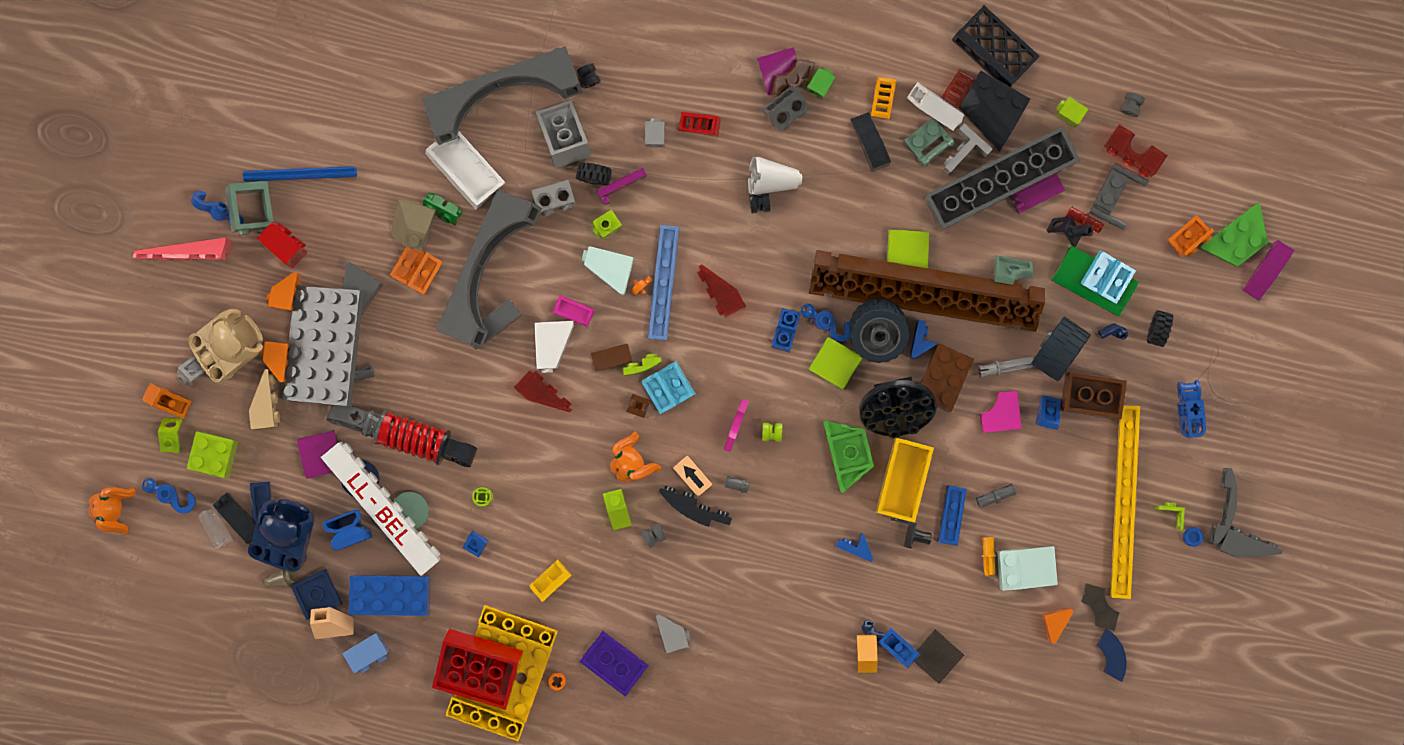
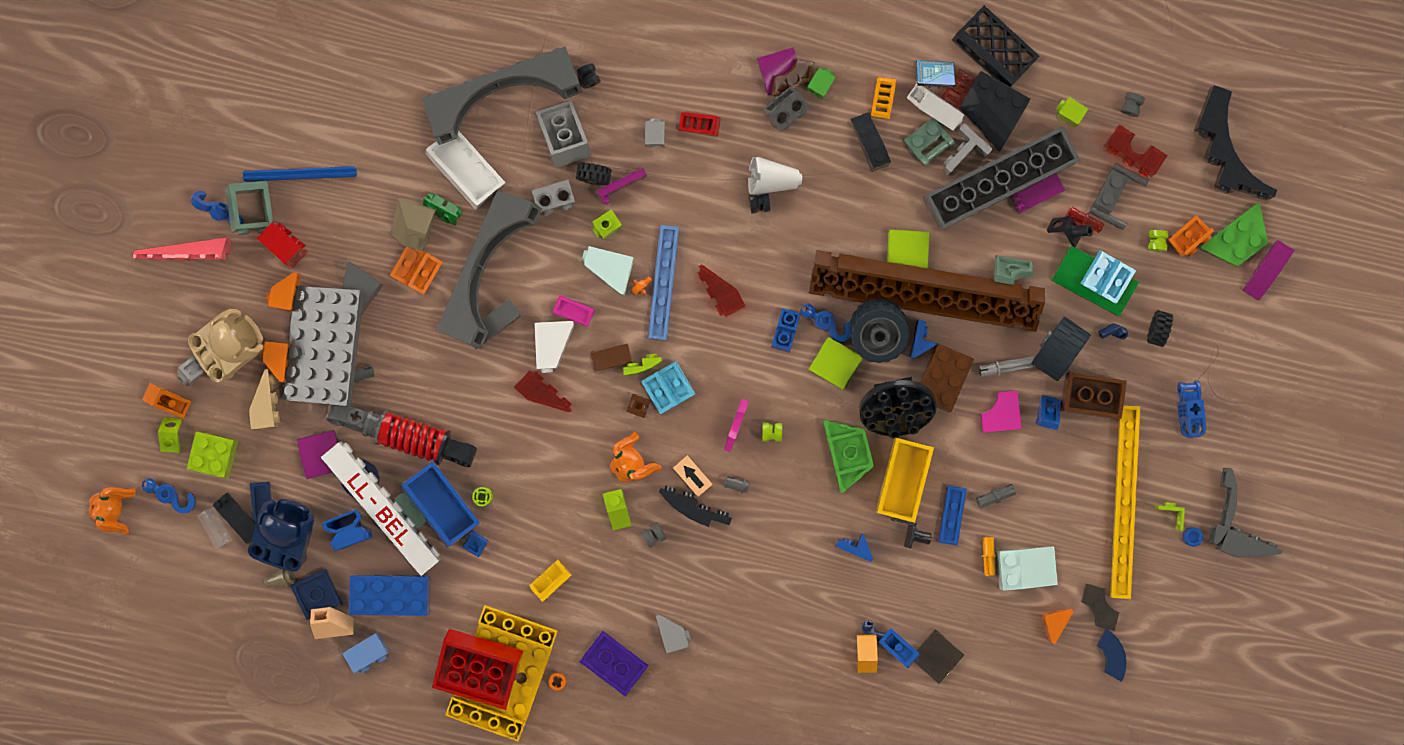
(439, 504): none -> blue piece
(935, 74): none -> piece
(1158, 240): none -> lime wheel
(1220, 151): none -> black arch

